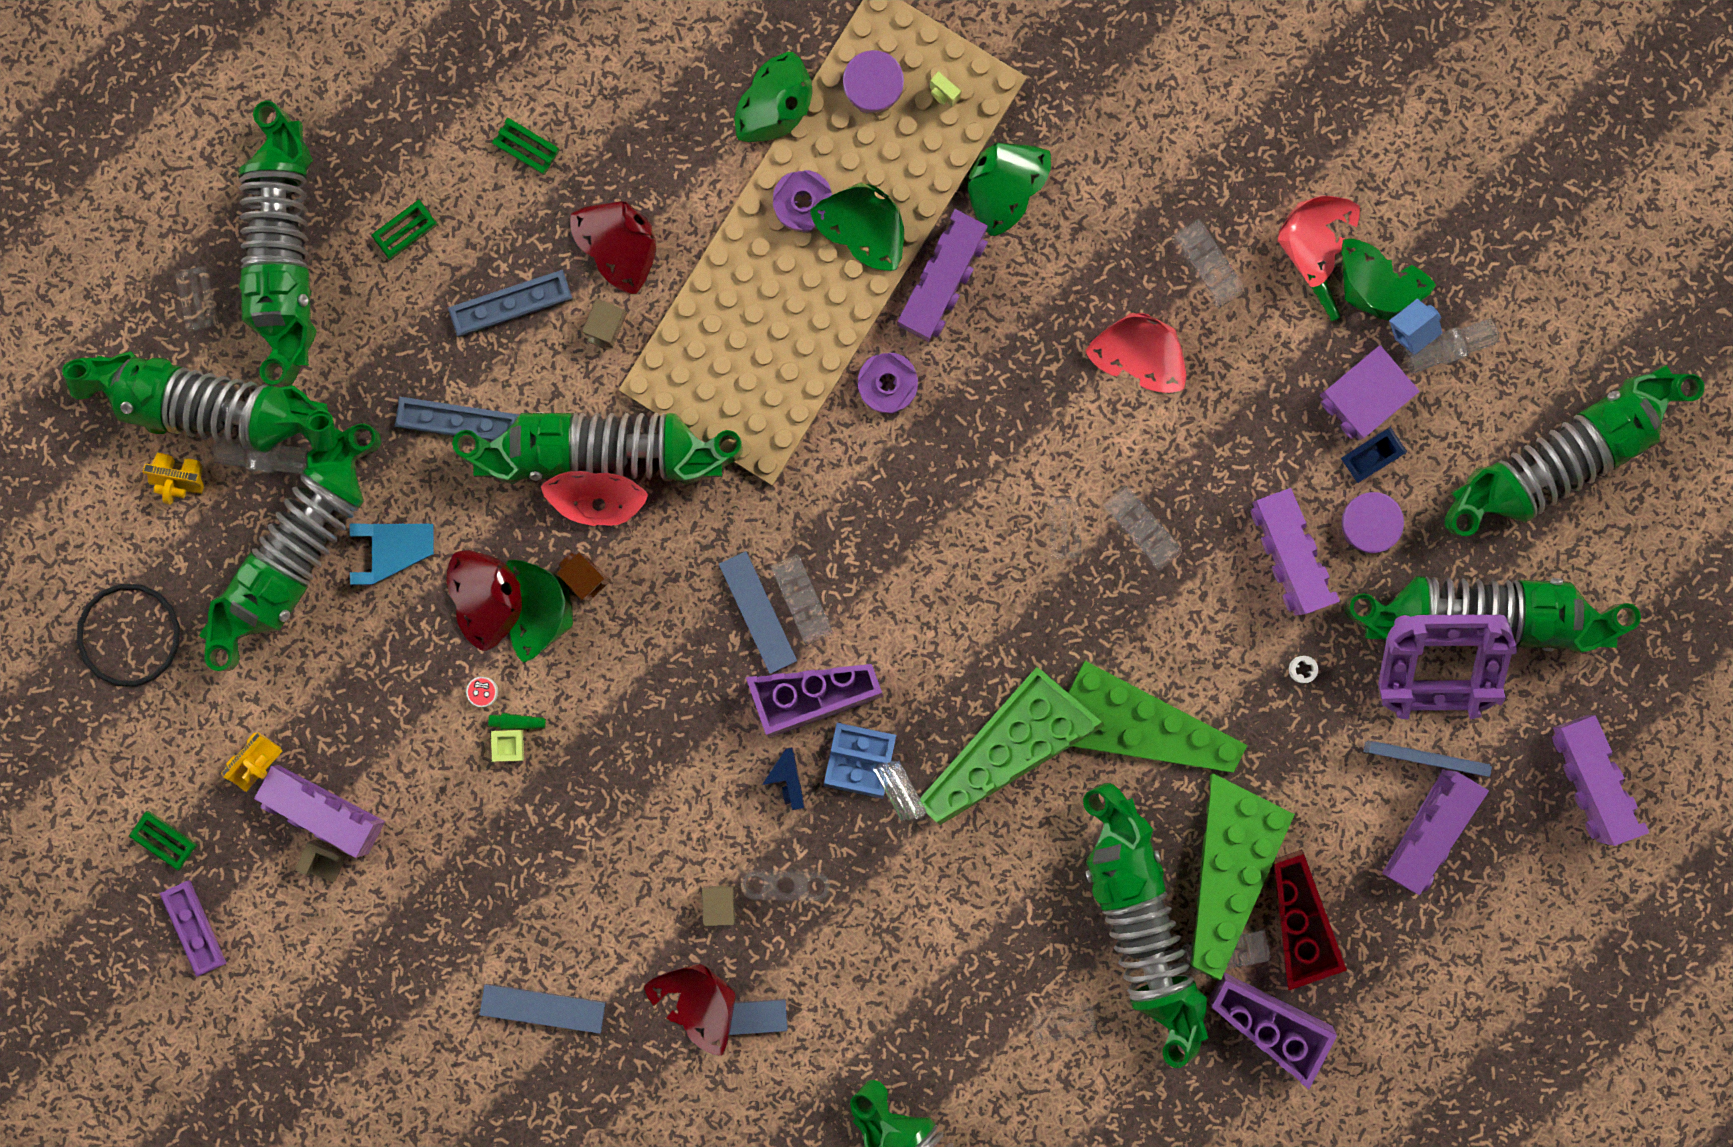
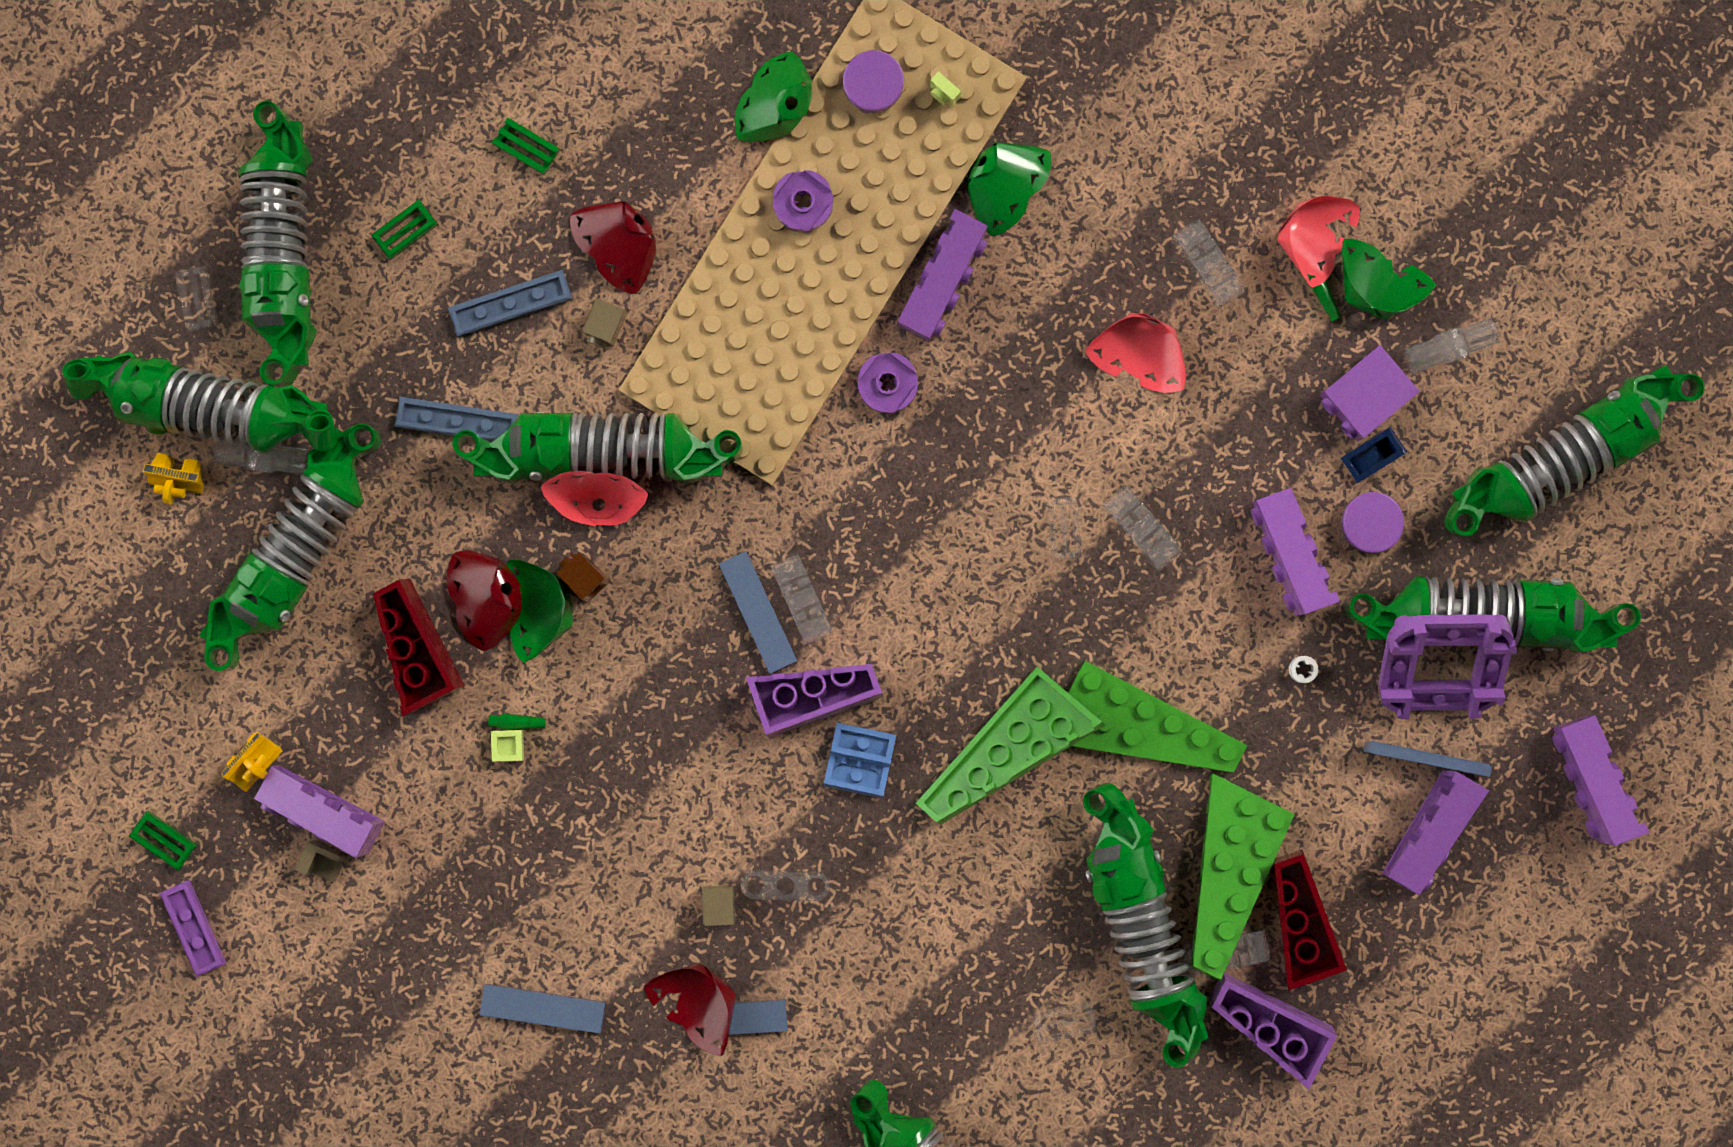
(80, 629): black piece -> none
(392, 548): dark azure flag -> none
(415, 649): none -> dark red wedge
(482, 691): tile -> none
(787, 770): dark blue slope -> none
(863, 223): green piece -> none
(899, 790): clear tile -> none
(1416, 326): medium blue brick -> none

